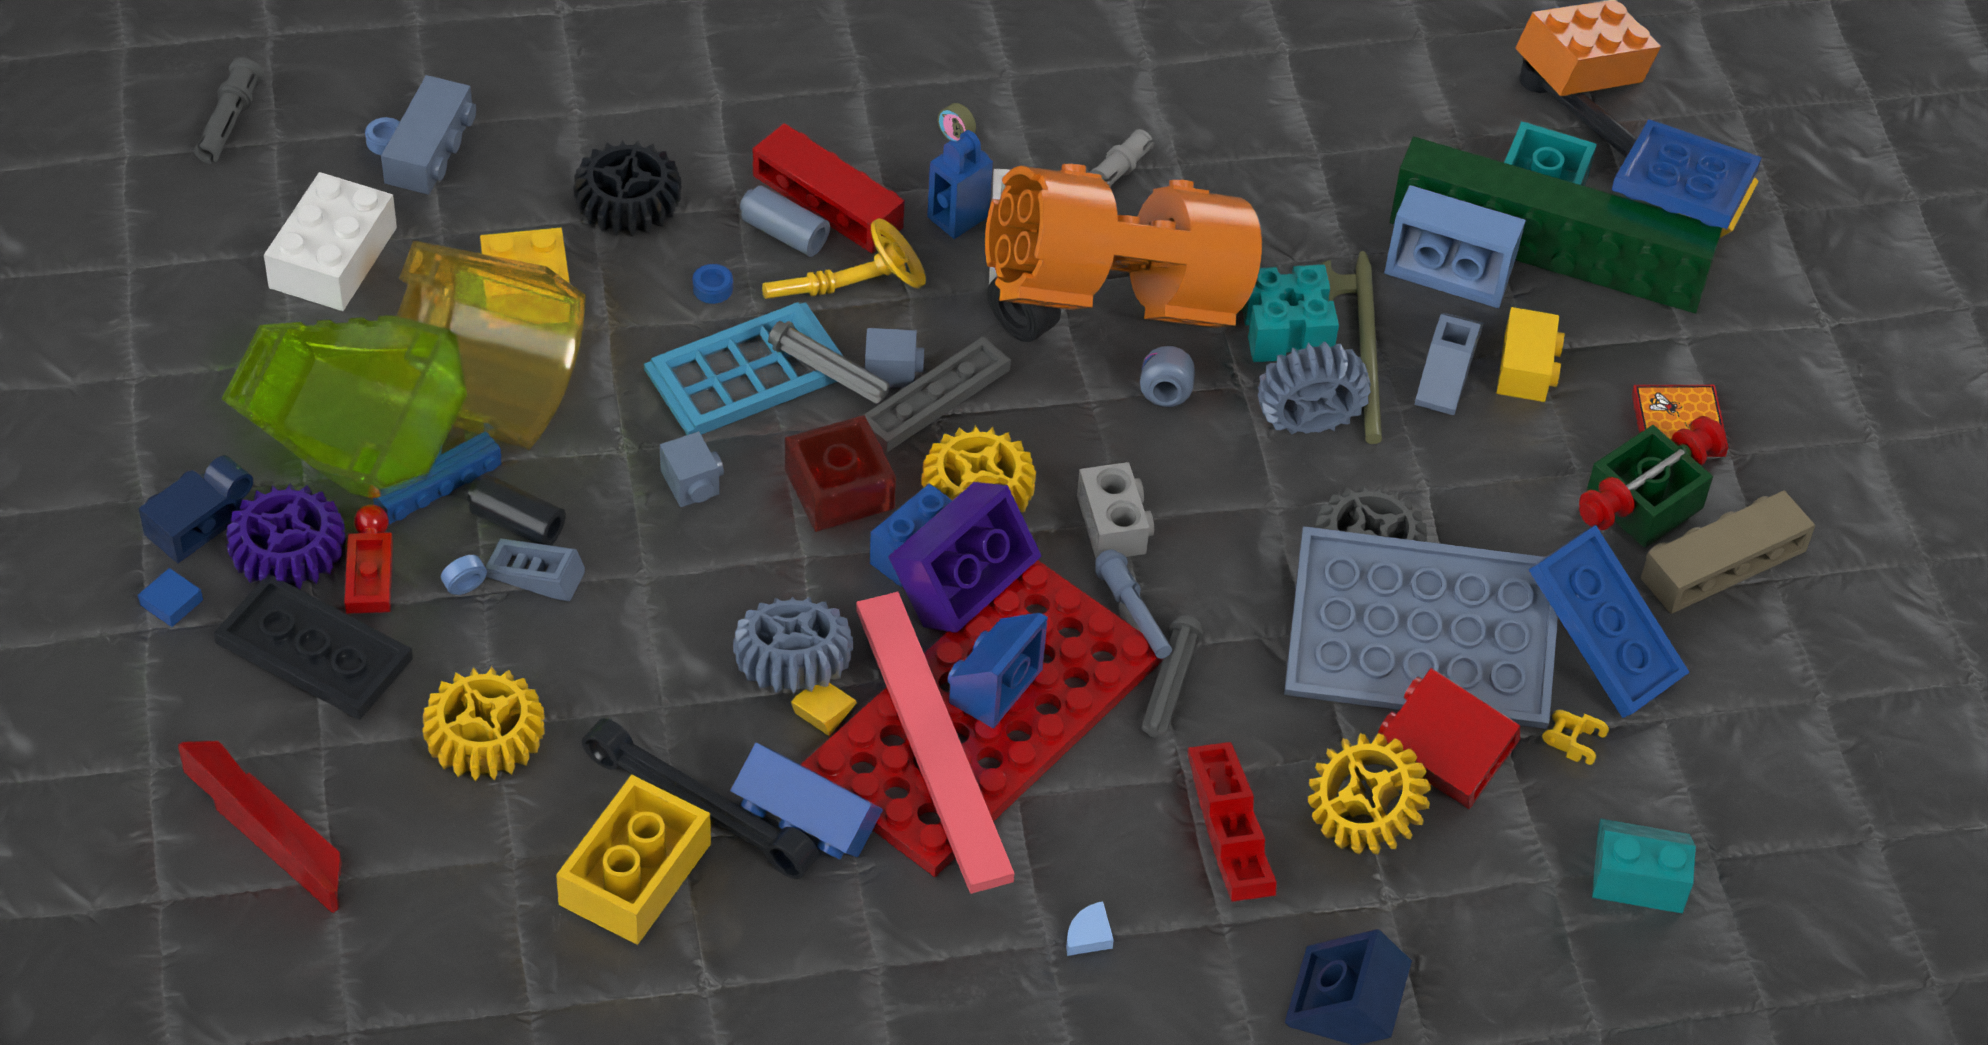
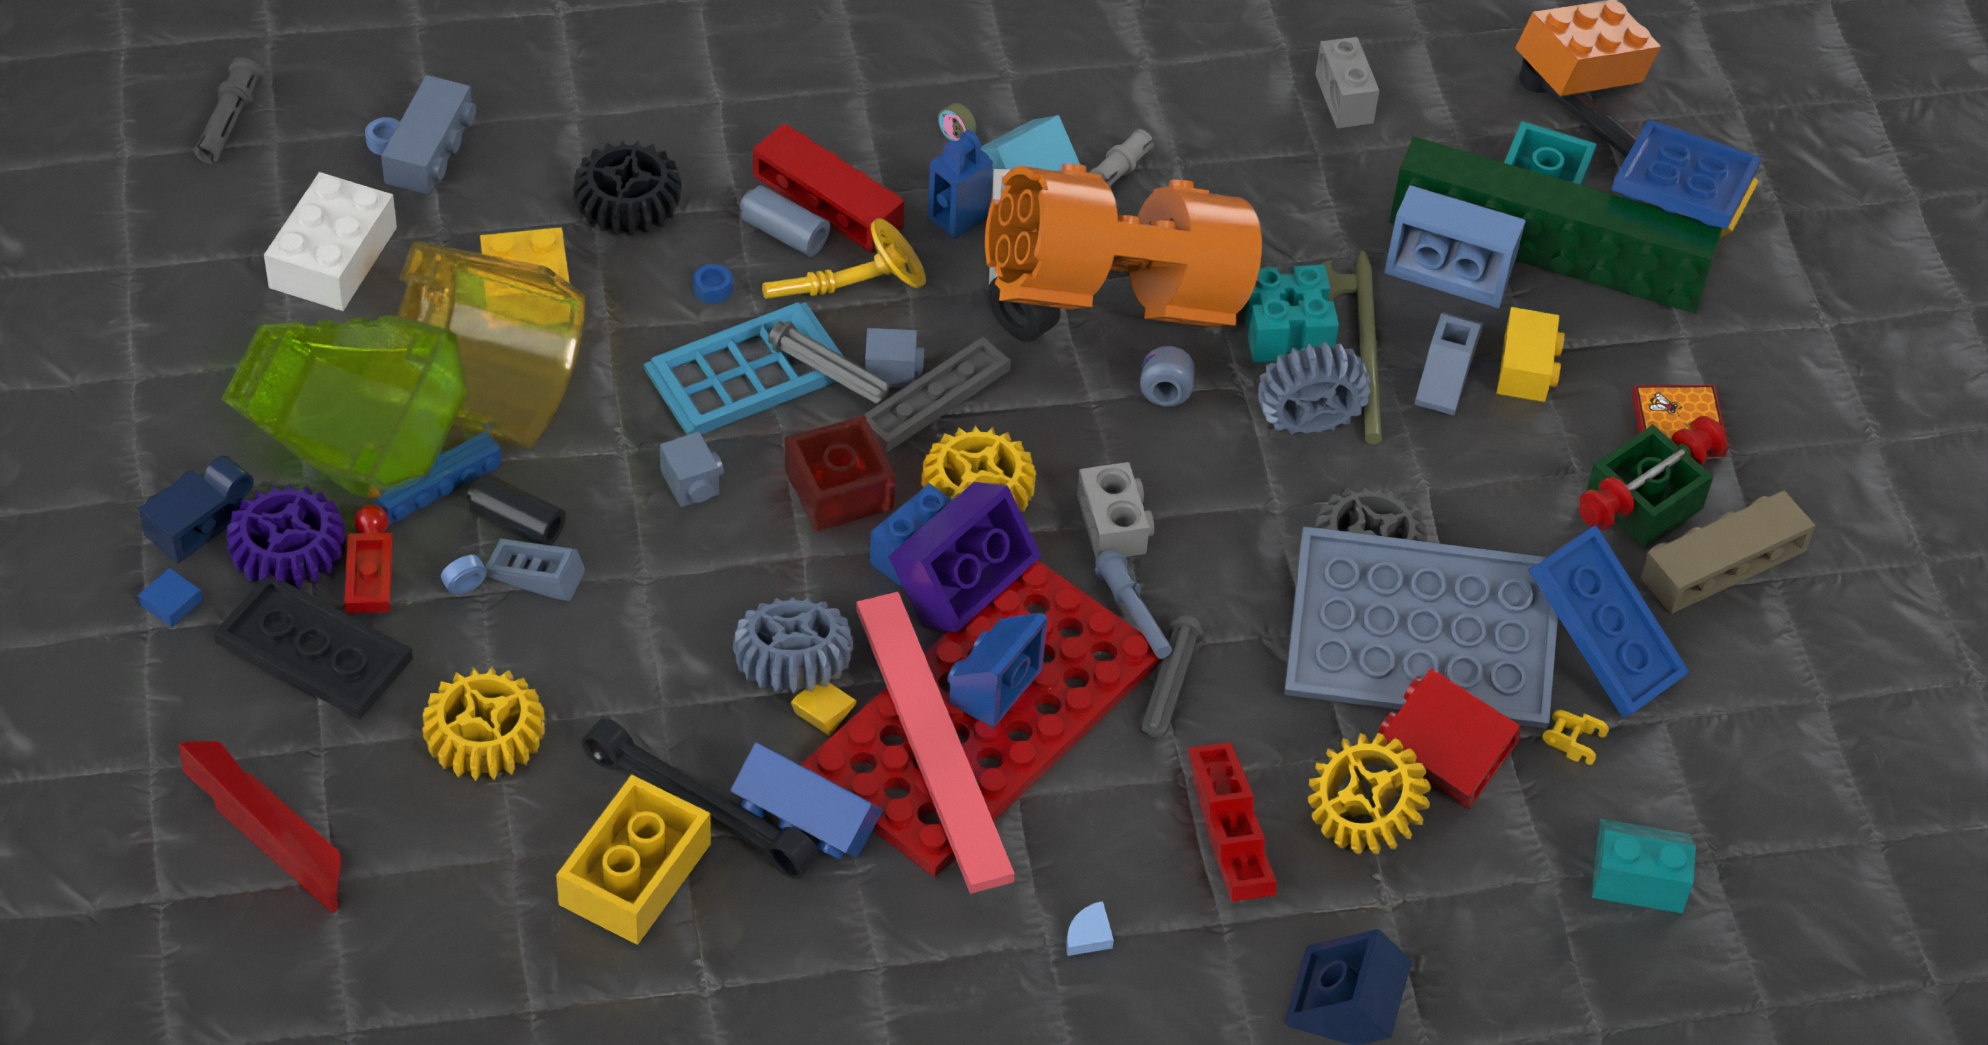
(1034, 144): none -> medium azure slope
(1347, 82): none -> light grey brick

